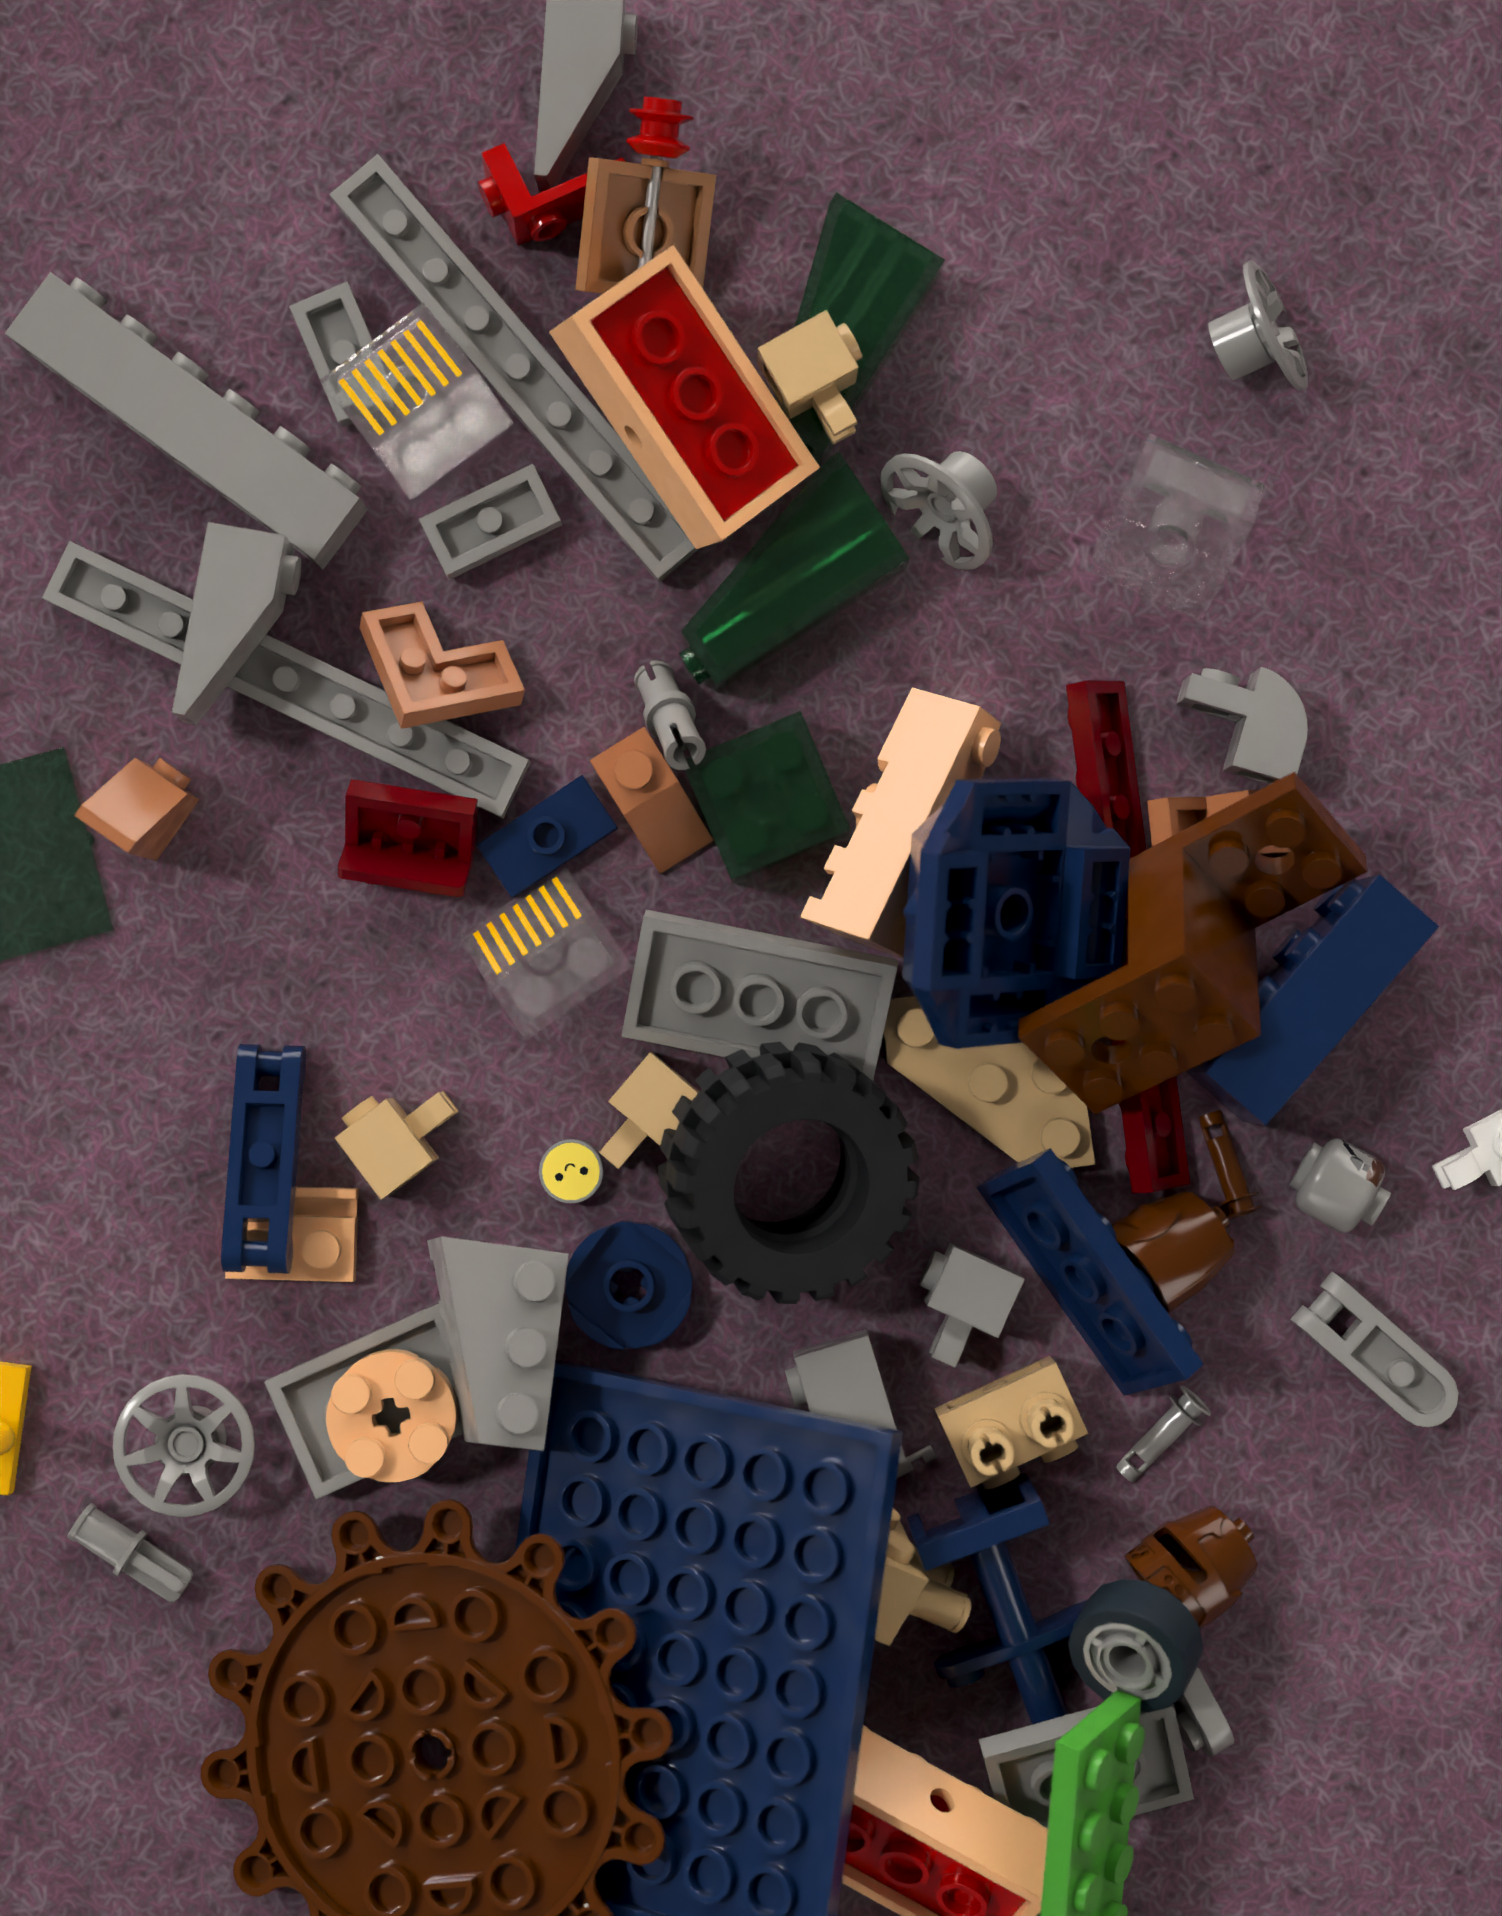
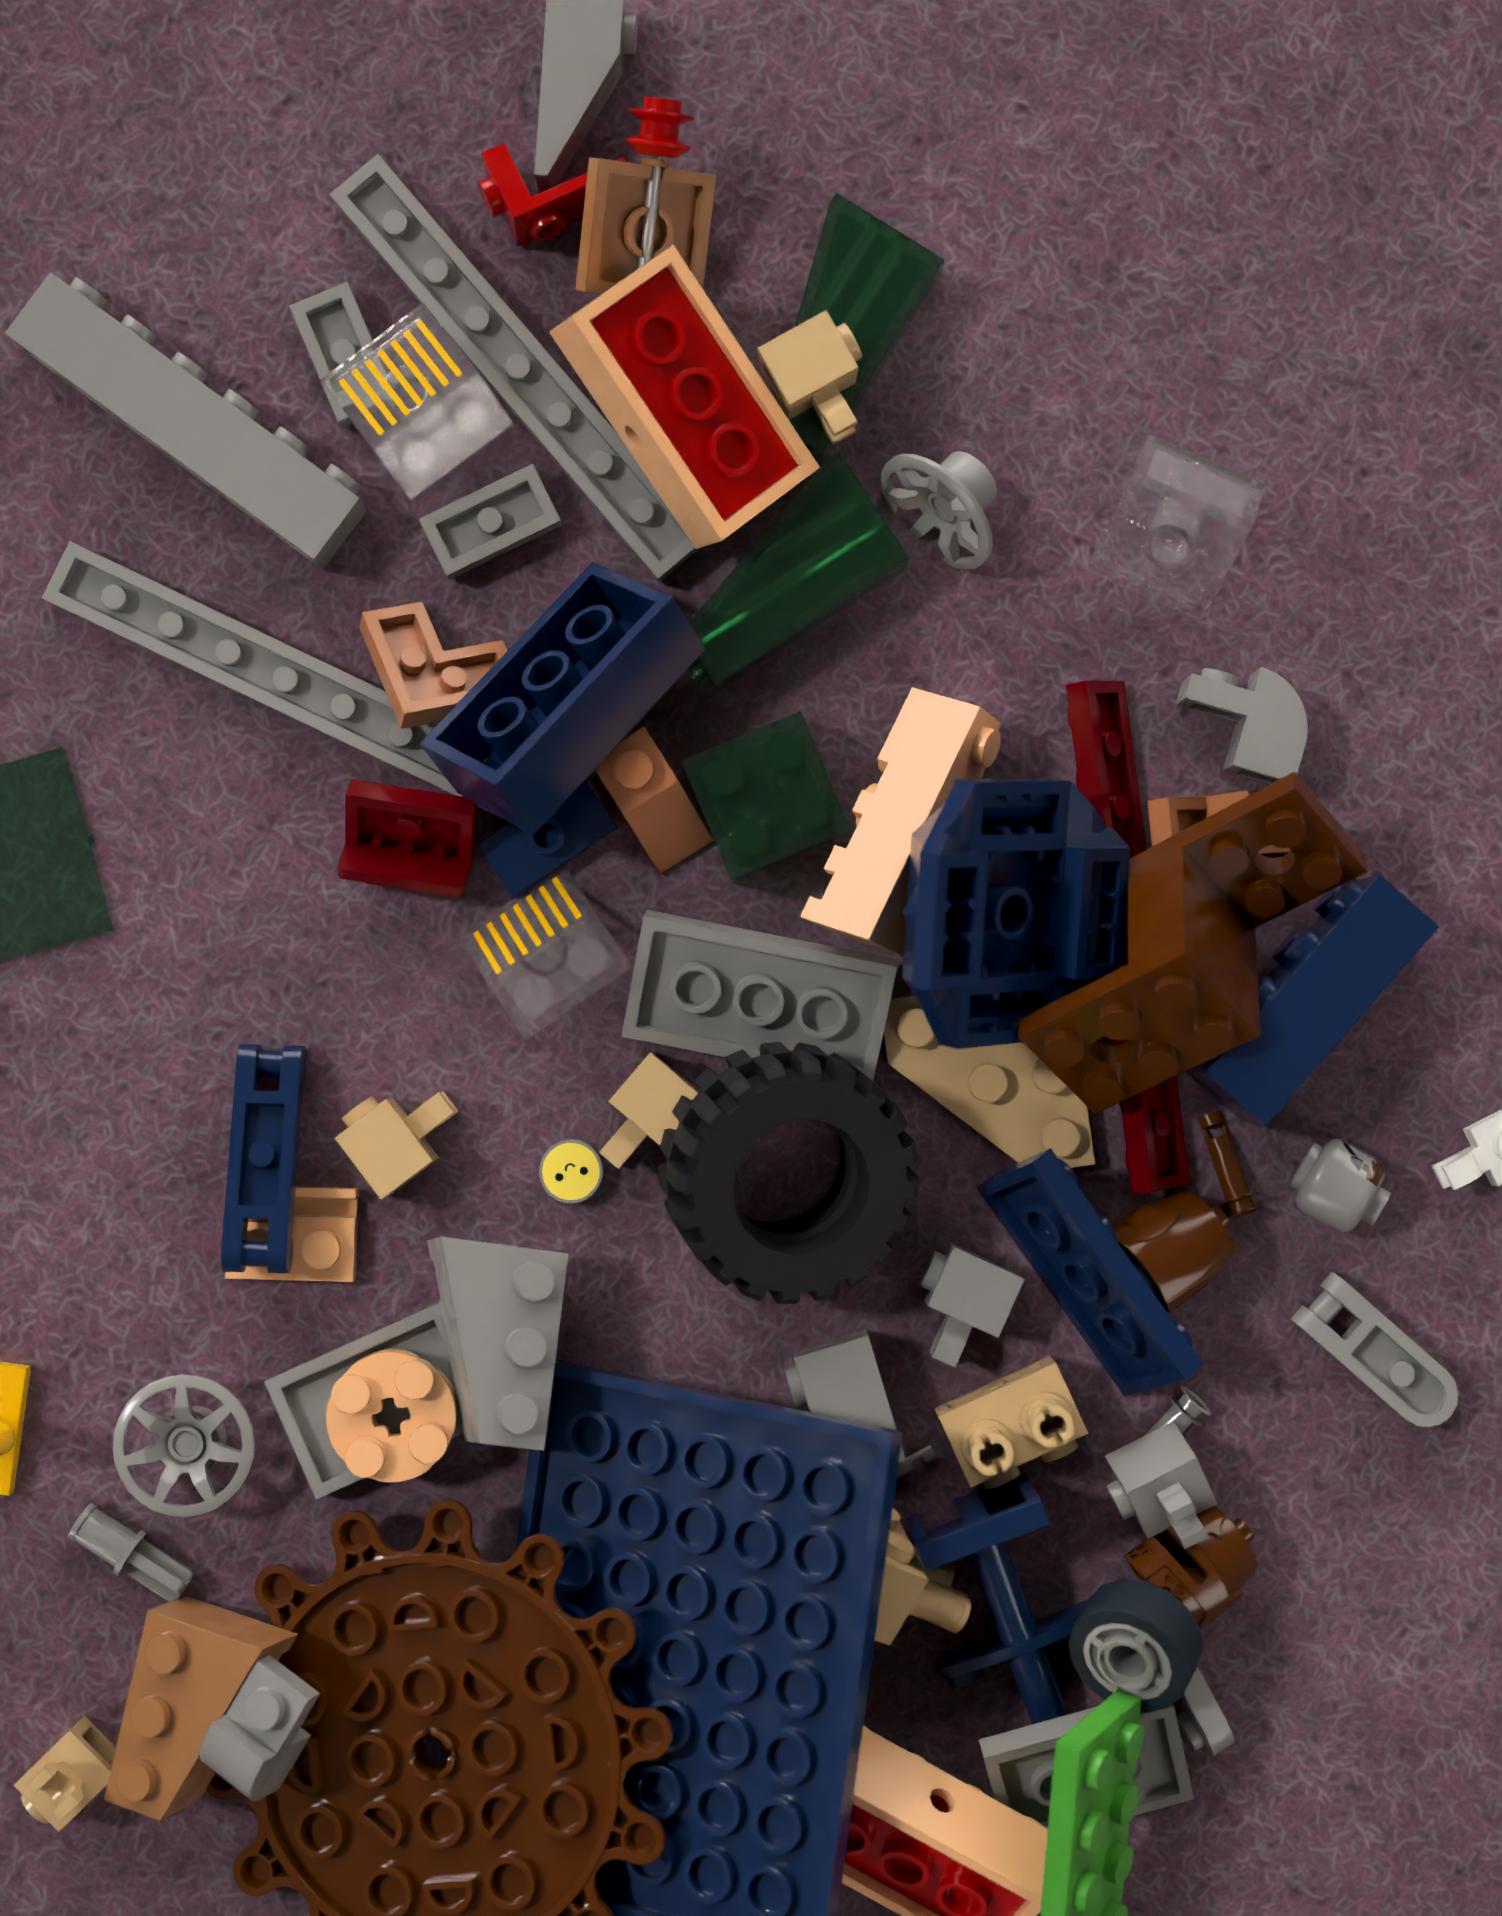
(67, 1775): none -> tan brick
(140, 807): nougat slope -> none
(182, 1681): none -> medium nougat wedge
(233, 608): light grey slope -> none
(261, 1730): none -> light grey brick
(563, 696): none -> dark blue brick
(592, 1288): dark blue plate -> none
(669, 715): light grey pin -> none
(1161, 1485): none -> light grey brick
(1250, 337): light grey wheel -> none

